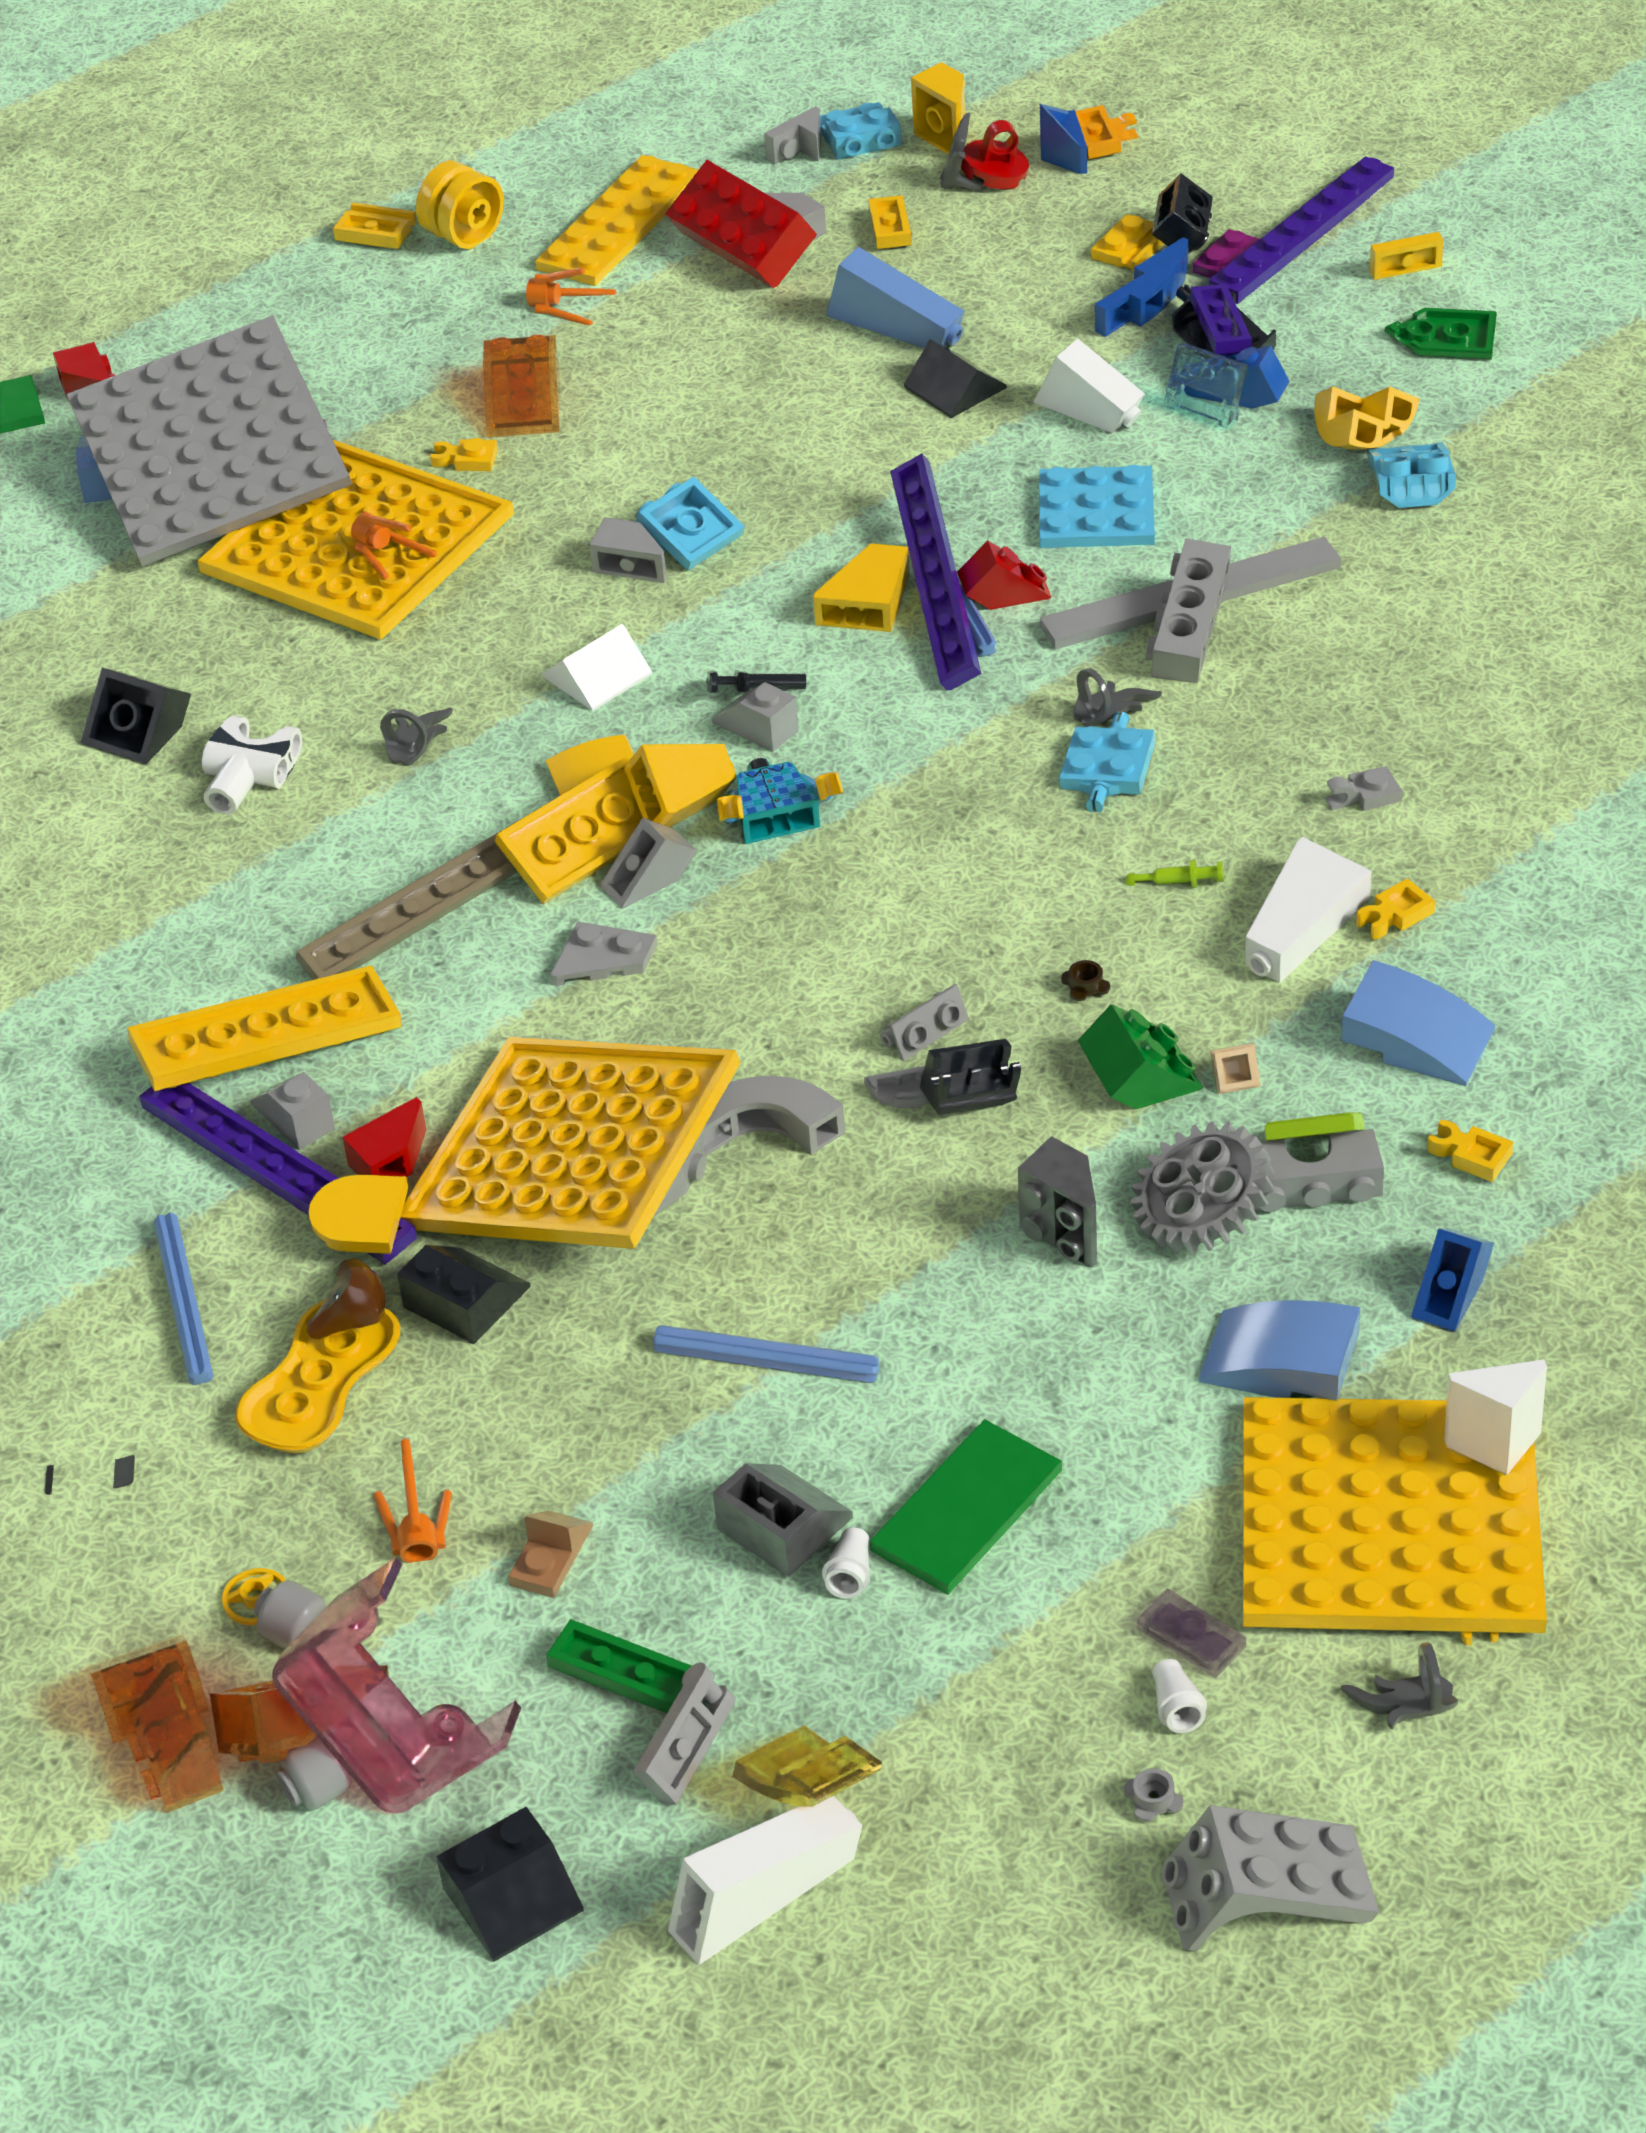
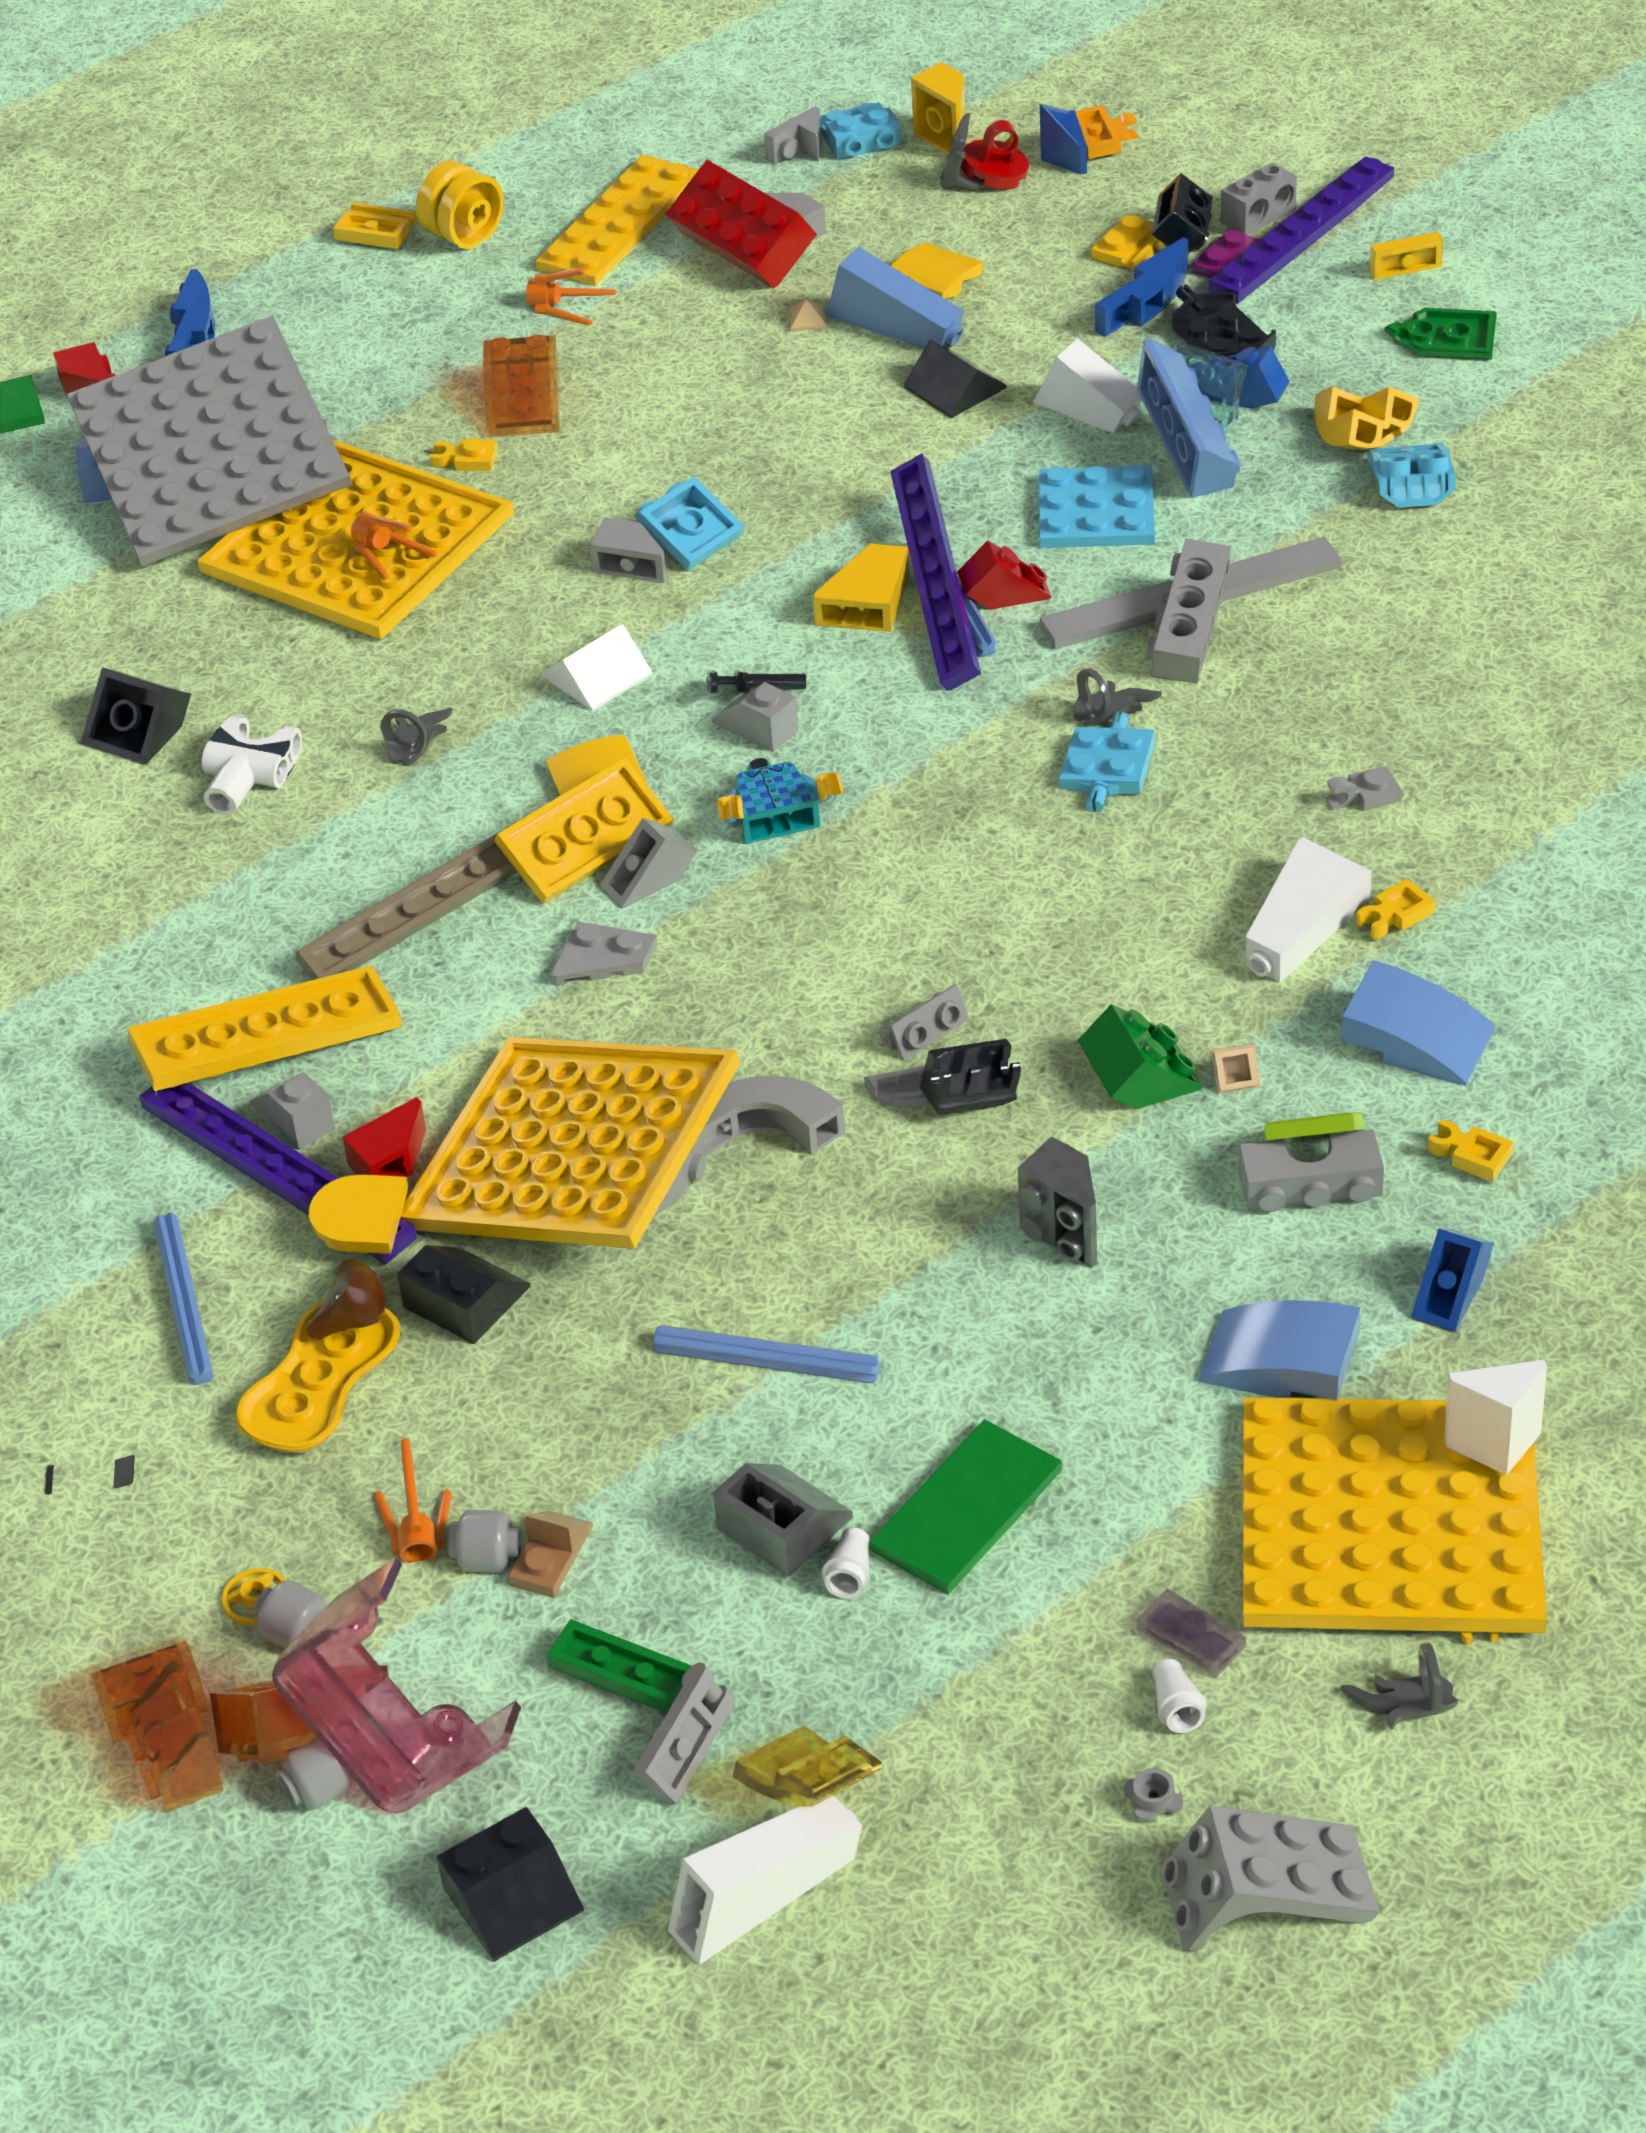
(191, 314): none -> blue slope
(484, 1541): none -> light grey head
(678, 779): yellow slope -> none
(807, 316): none -> tan slope
(889, 222): yellow plate -> none
(938, 268): none -> yellow slope
(1085, 980): dark brown plate -> none
(1179, 874): lime piece -> none
(1185, 421): none -> medium blue slope
(1202, 1187): light grey gear -> none
(1220, 319): dark purple plate -> none
(1258, 199): none -> light grey brick

